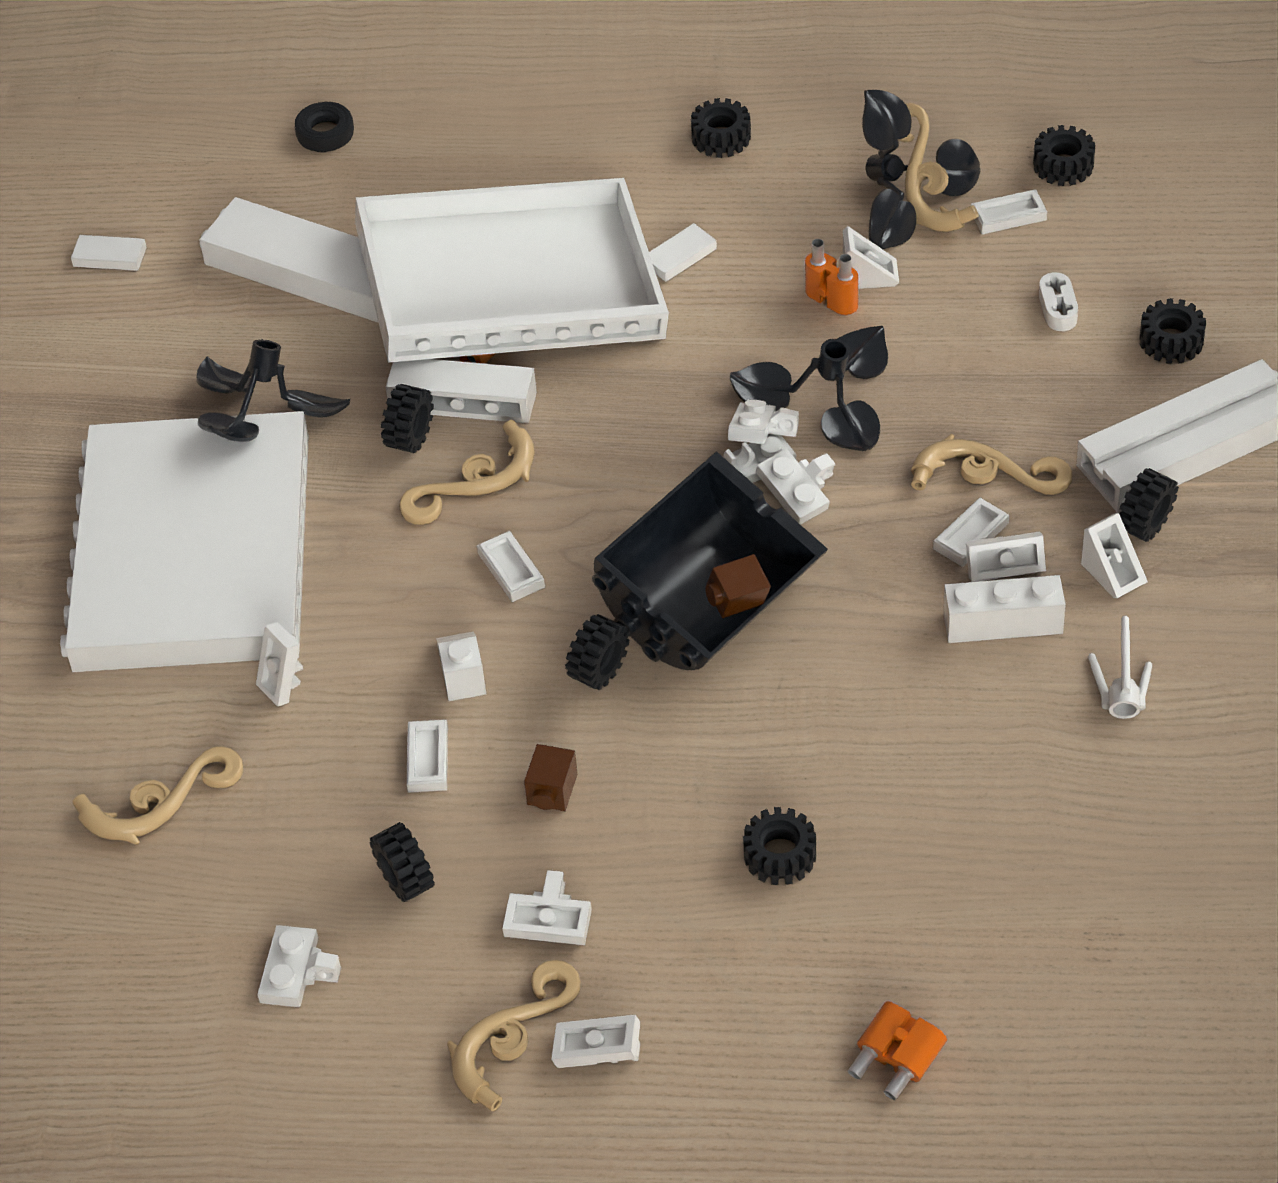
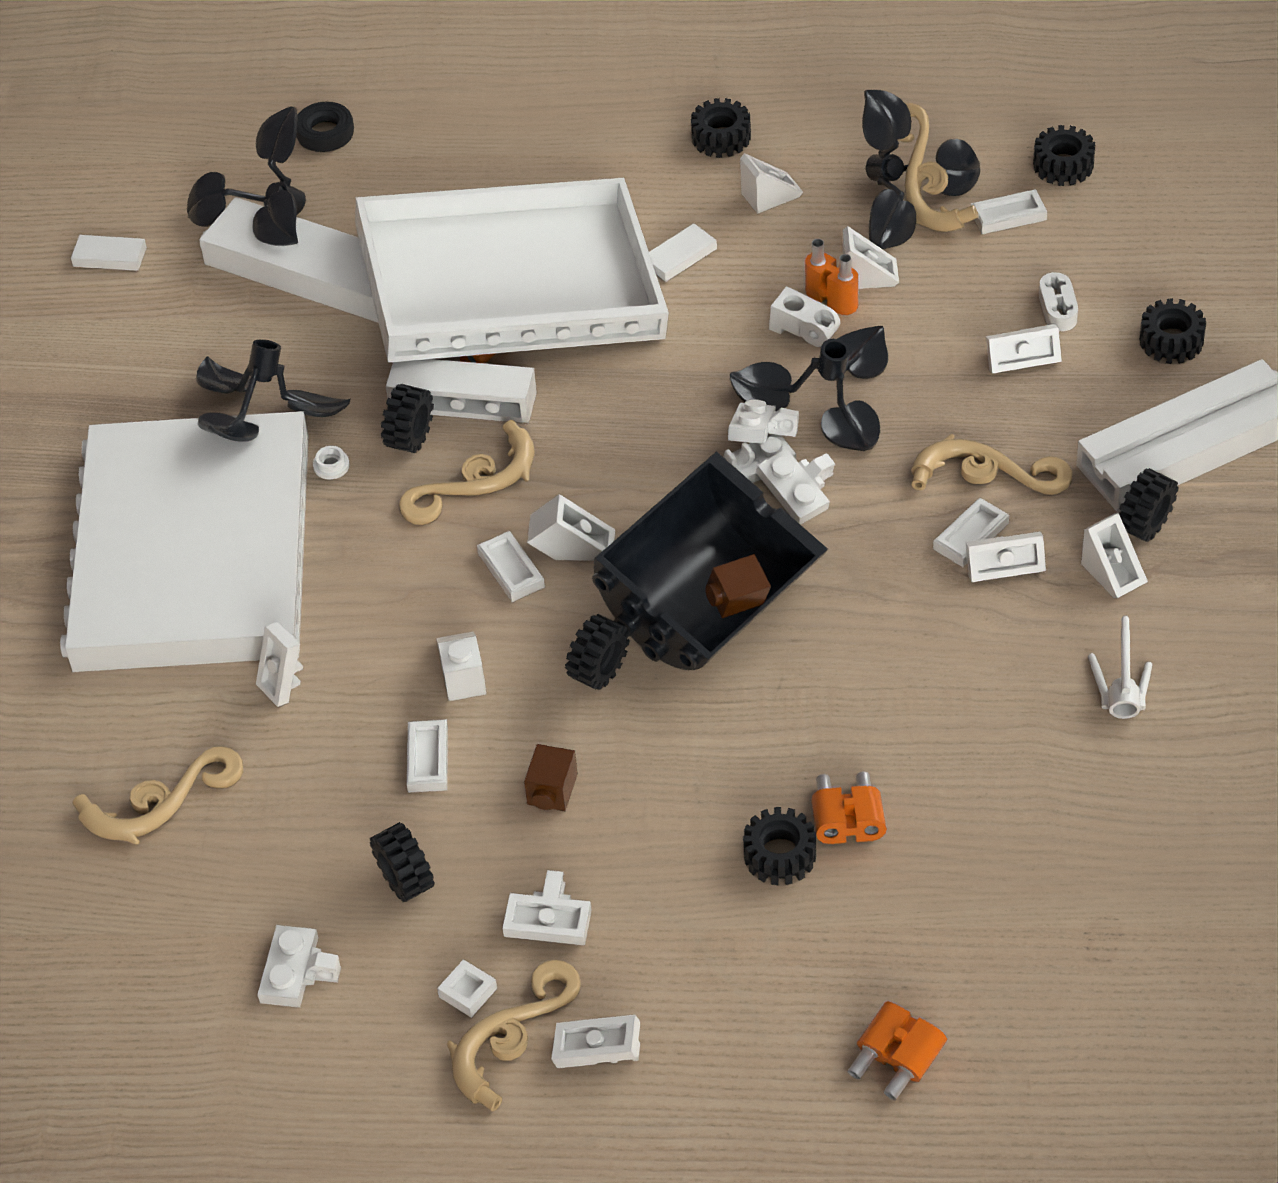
(282, 203): none -> black plant
(330, 462): none -> white plate
(467, 988): none -> white plate
(568, 531): none -> white slope
(765, 184): none -> white slope
(803, 317): none -> white leg
(848, 814): none -> orange piece
(1004, 609): white brick -> none
(1023, 348): none -> white plate

